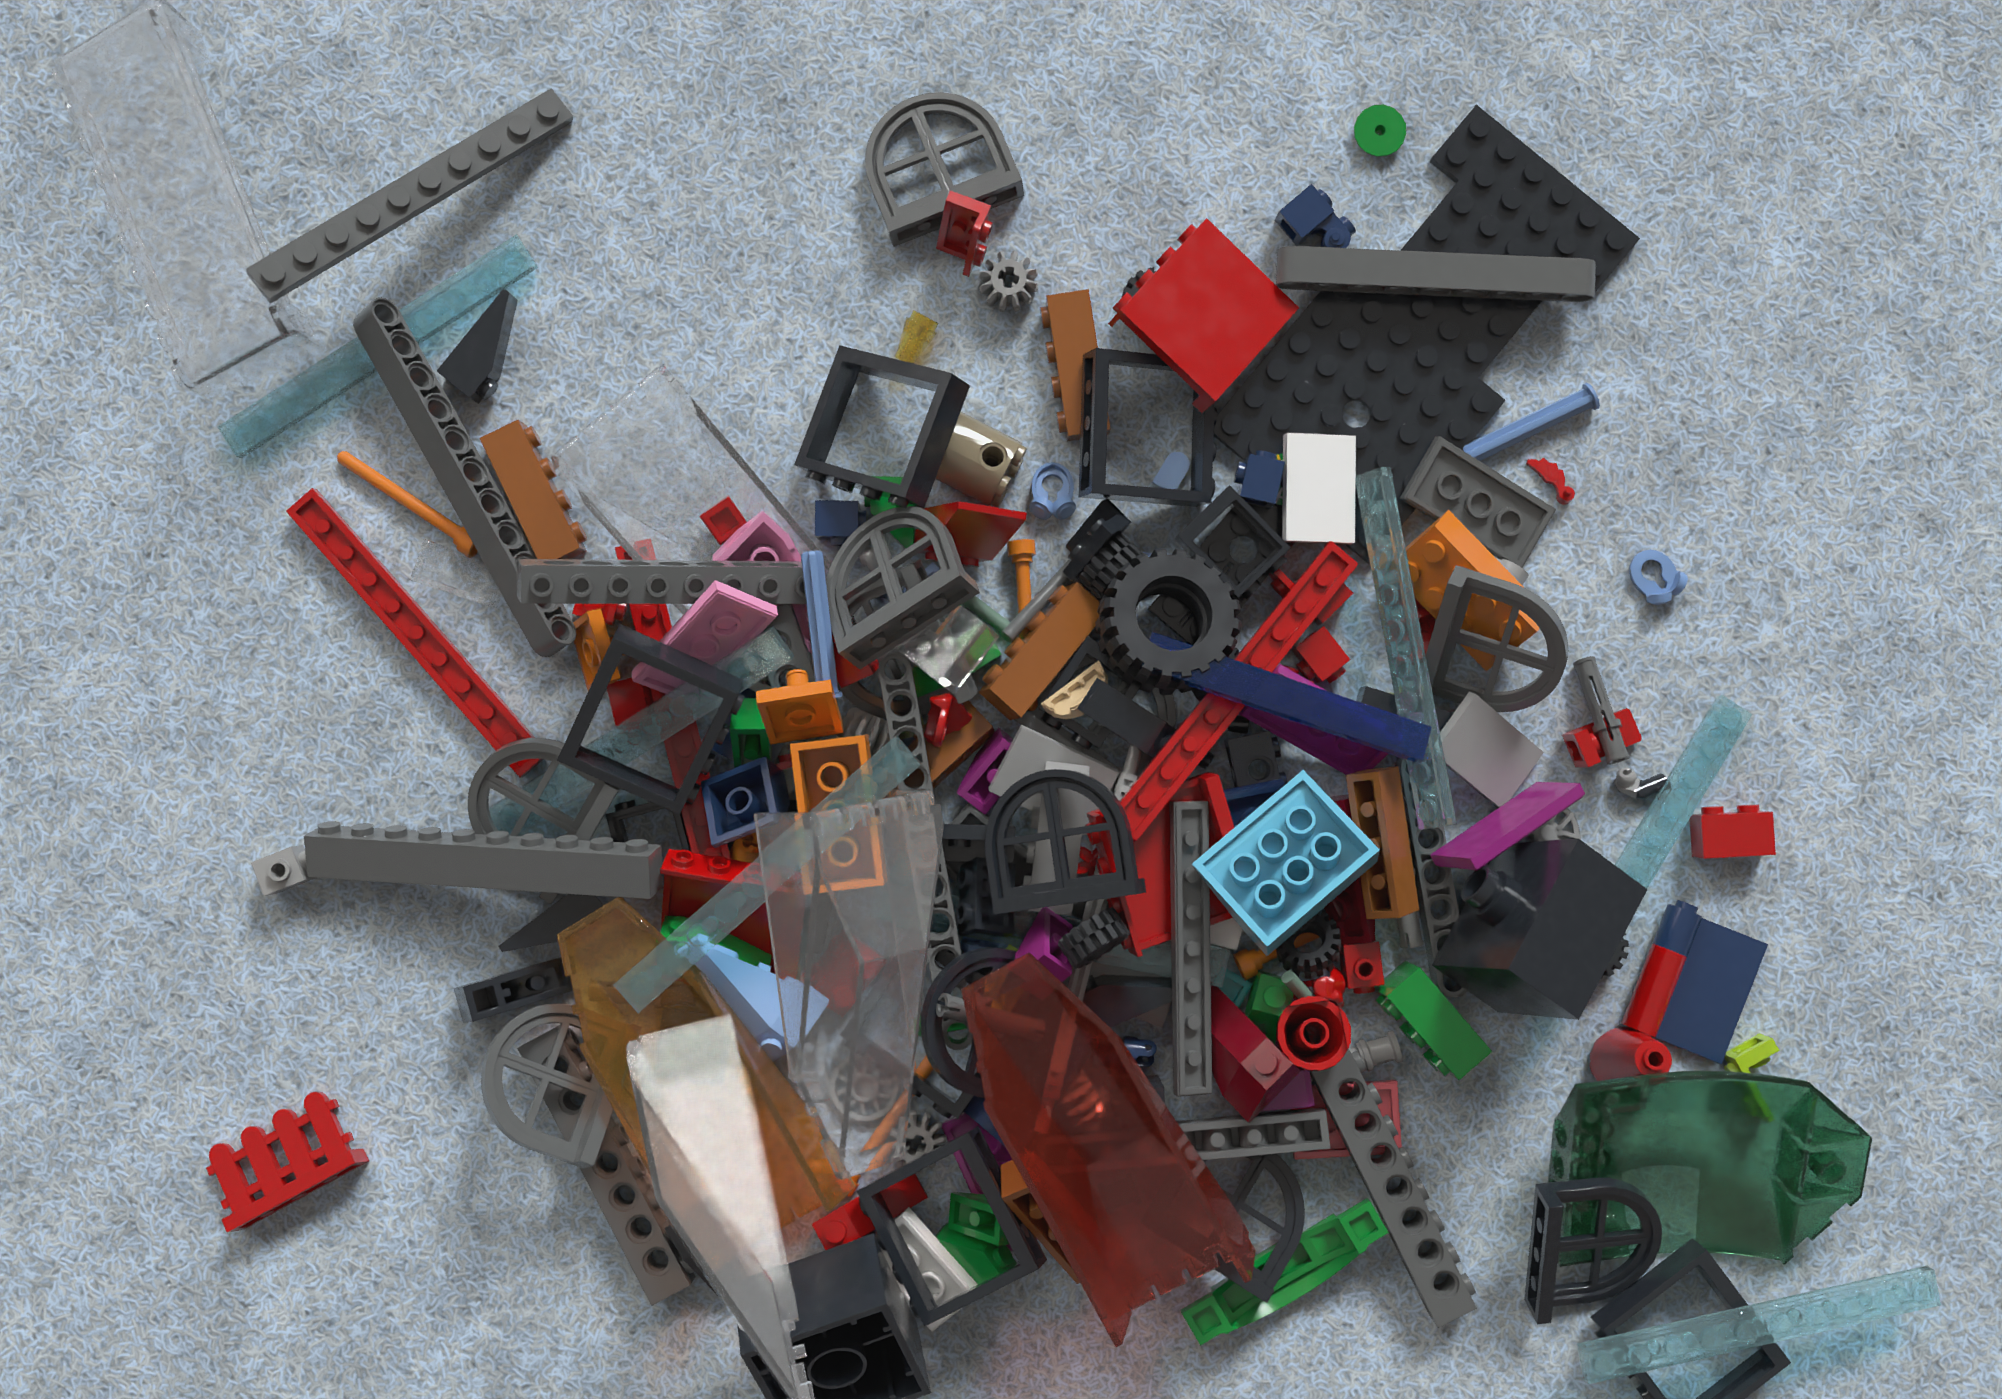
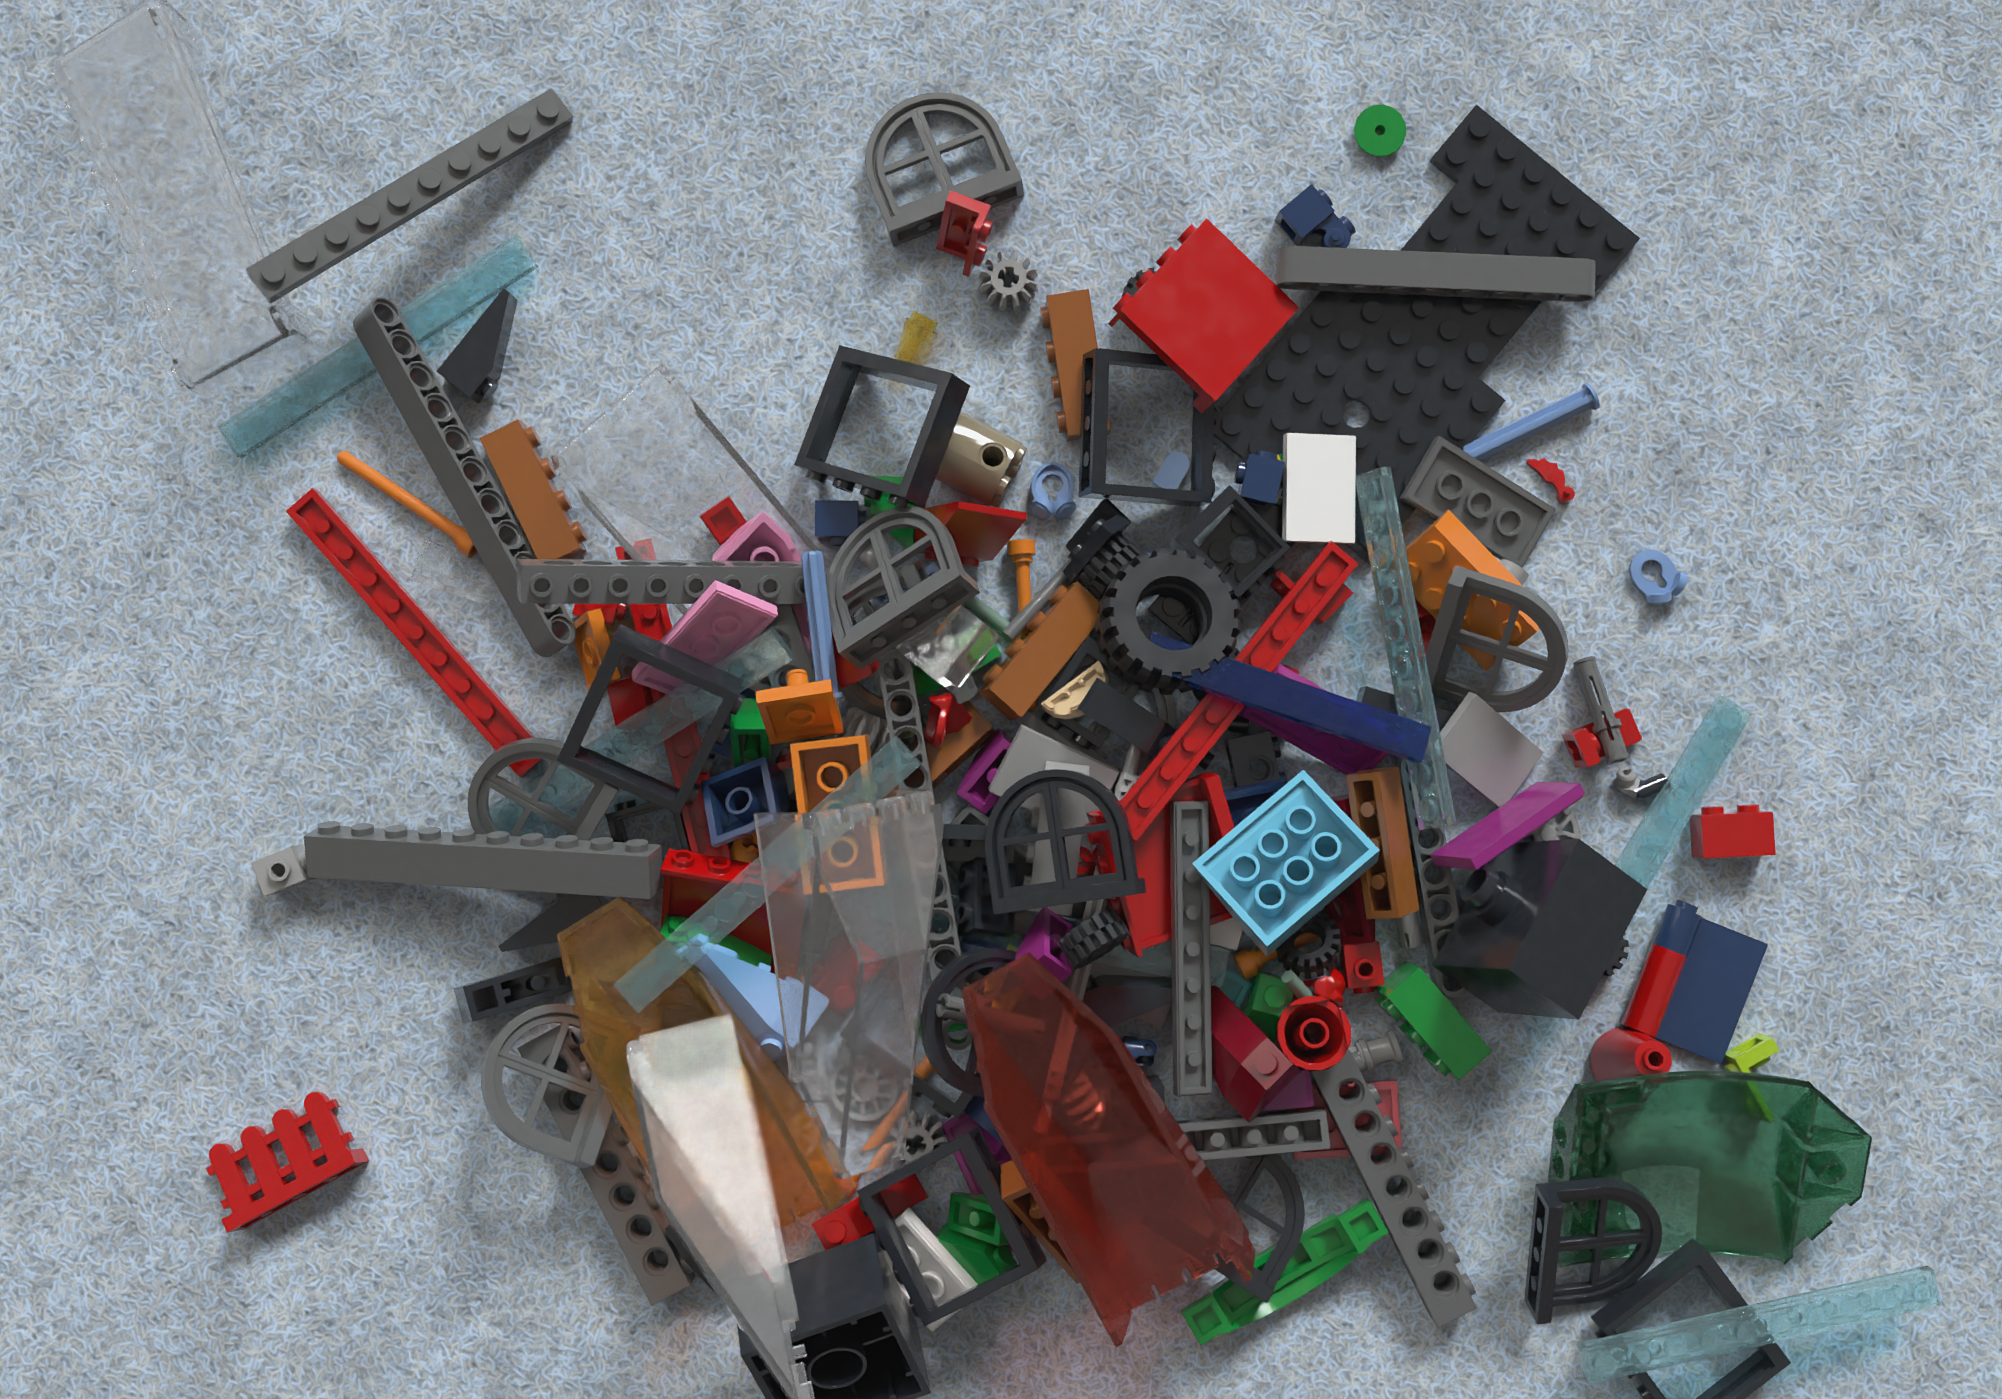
(1320, 657): red brick -> none

